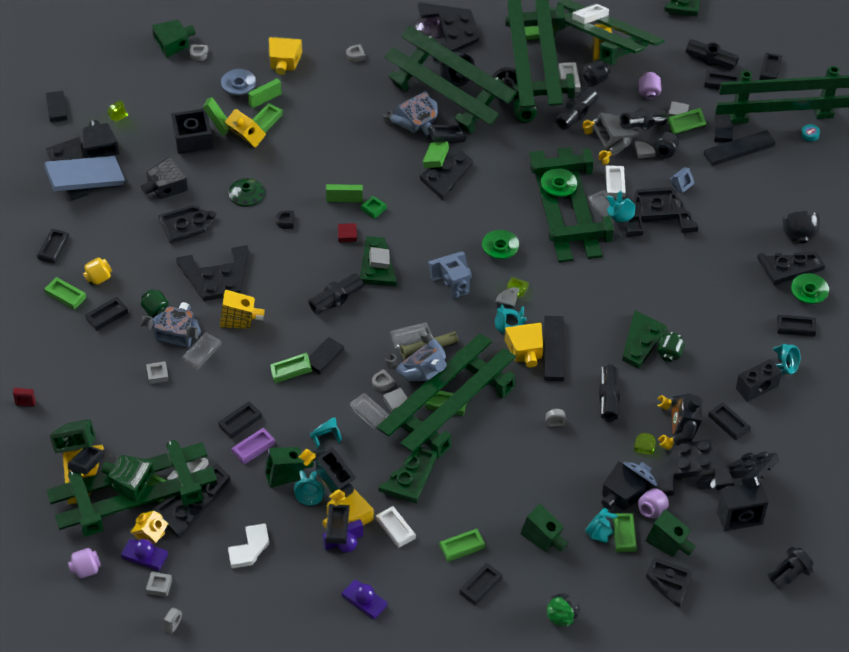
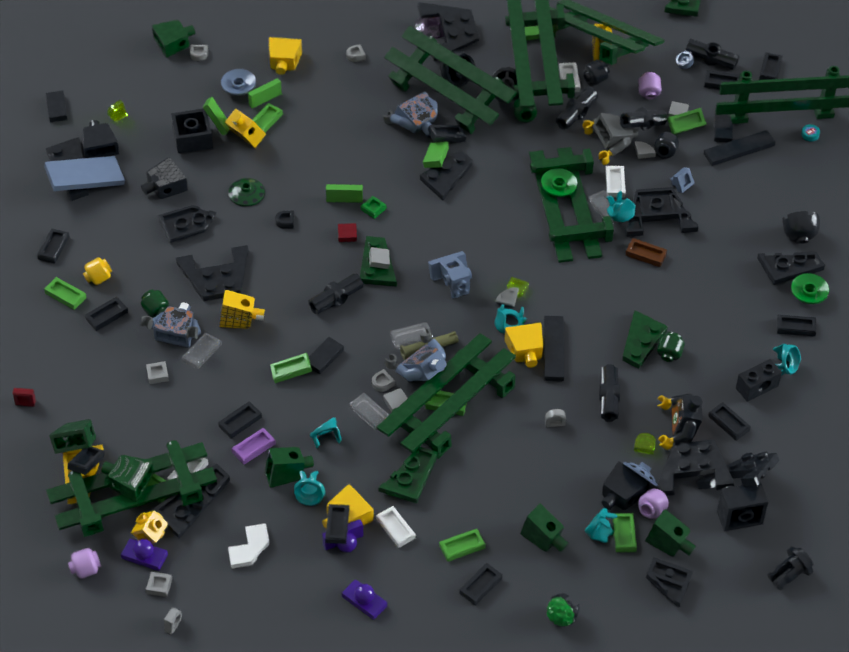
(332, 472): black torso -> none
(500, 244): green dish -> none
(590, 14): white tile -> none
(646, 252): none -> reddish brown tile
(684, 60): none -> sand blue tile

